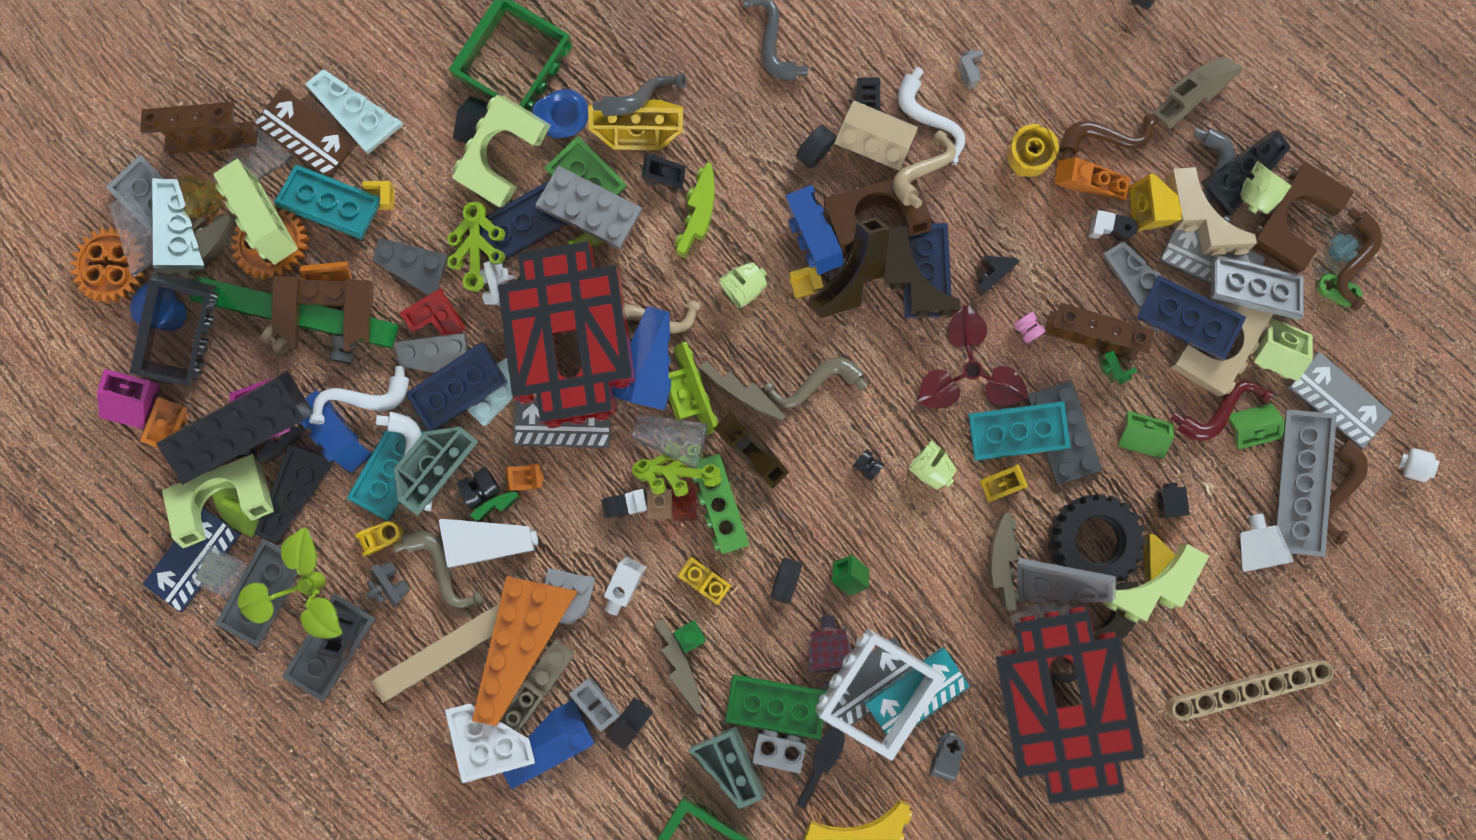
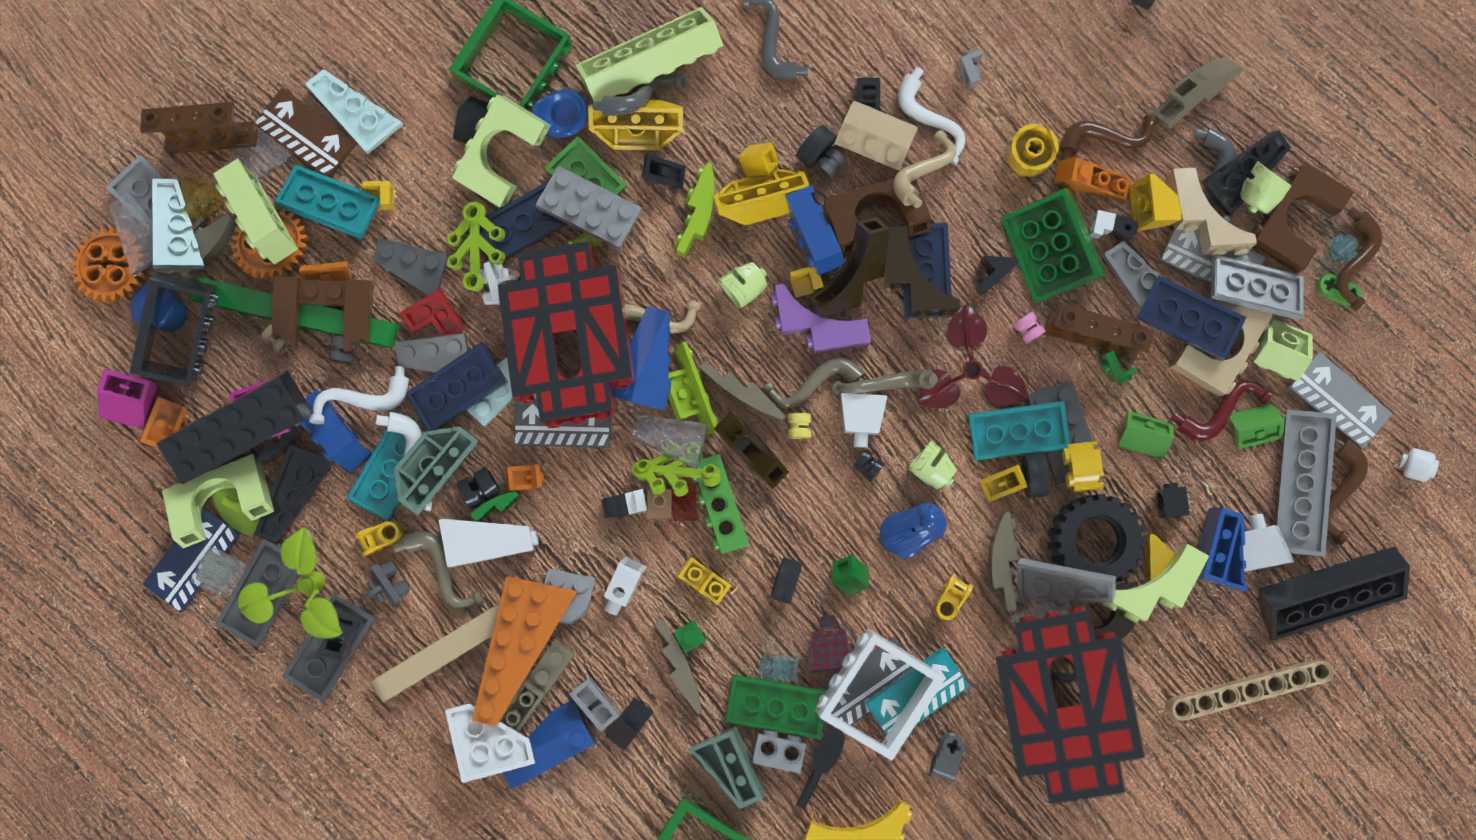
(650, 55): none -> yellowish green brick
(759, 159): none -> yellow panel
(759, 197): none -> yellow wedge
(779, 667): none -> clear light blue bracket
(799, 420): none -> light yellow wheel
(825, 333): none -> medium lavender arch
(831, 163): none -> flat silver wheel
(862, 416): none -> white torso
(910, 379): none -> dark tan animal
(912, 529): none -> blue hair
(952, 596): none -> yellow piece
(1036, 475): none -> black tyre
(1053, 246): none -> green slope
(1083, 465): none -> yellow brick
(1223, 543): none -> blue wedge
(1334, 593): none -> black slope

